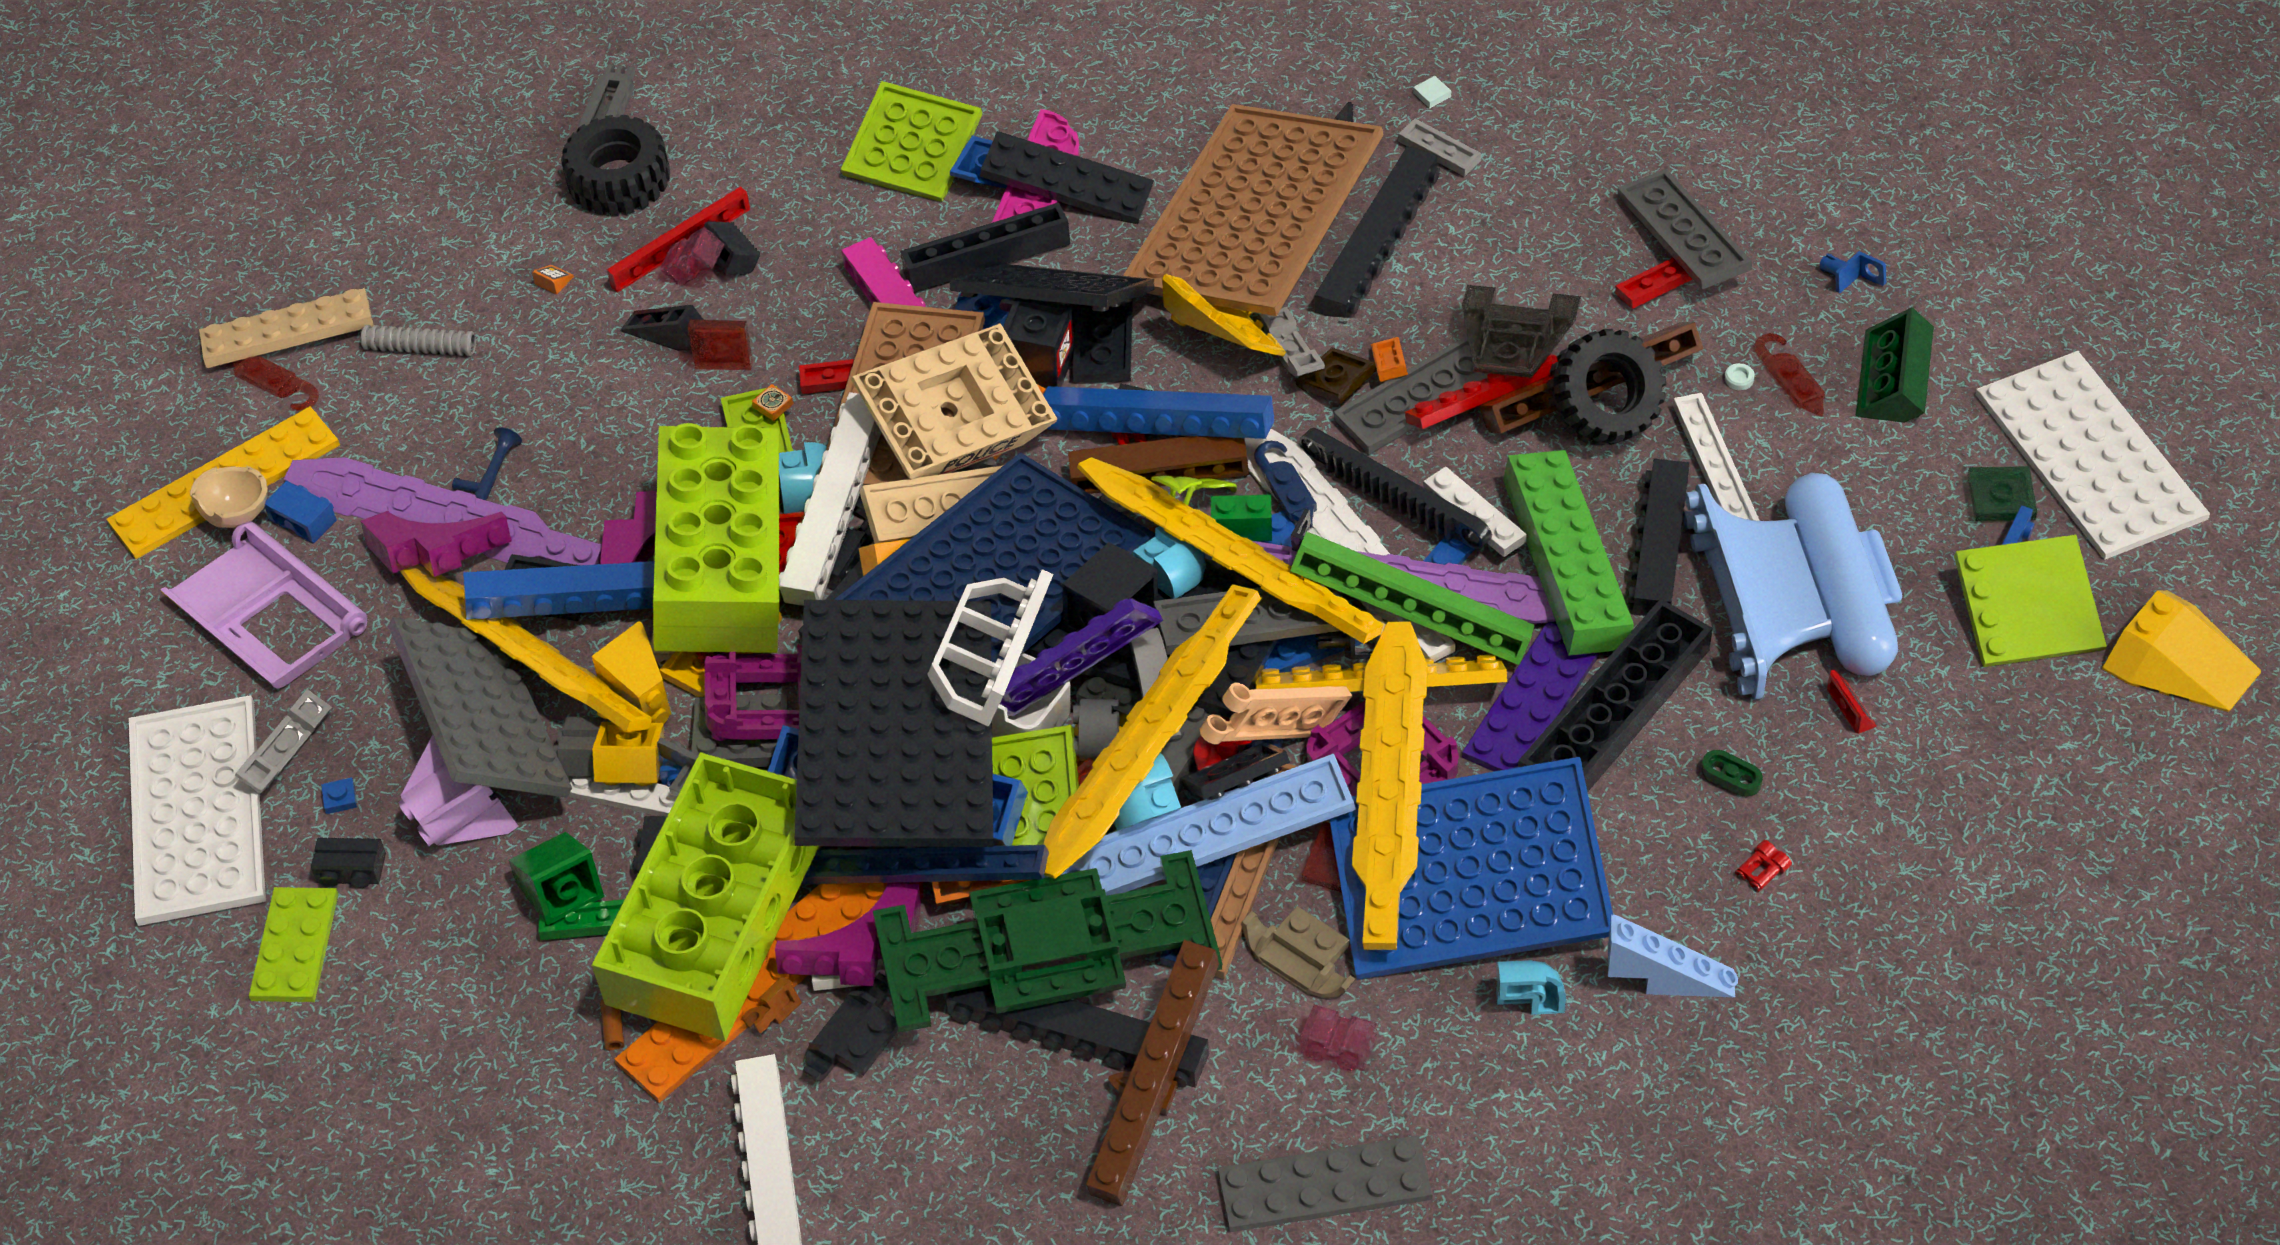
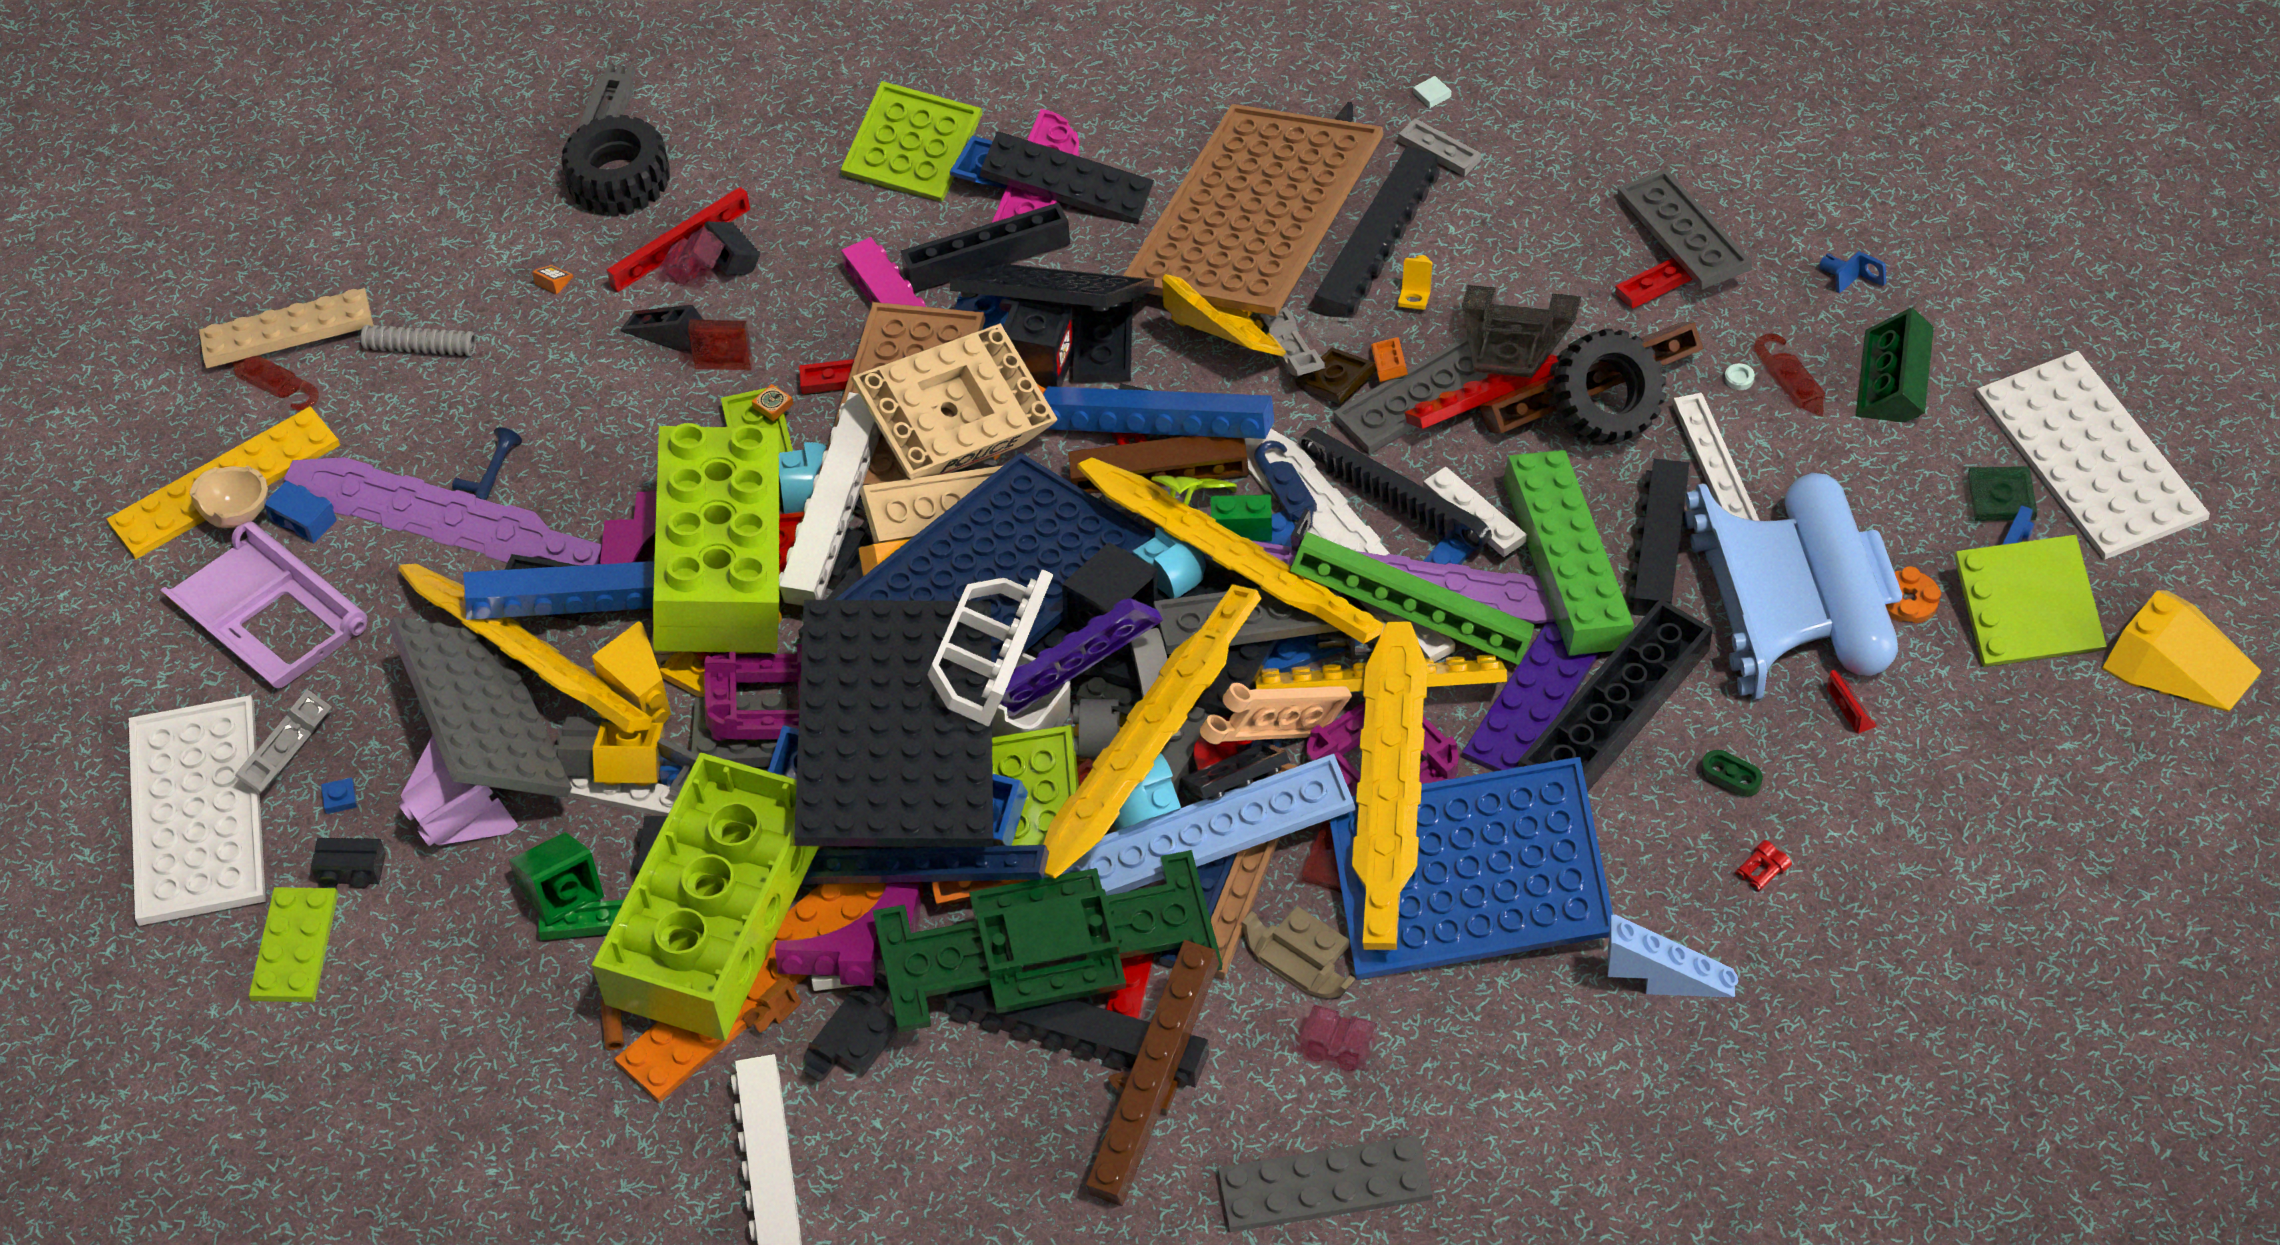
(434, 545): magenta arch -> none
(1137, 975): none -> red plate
(1416, 282): none -> yellow bracket
(1530, 983): medium azure brick -> none
(1926, 597): none -> orange plate

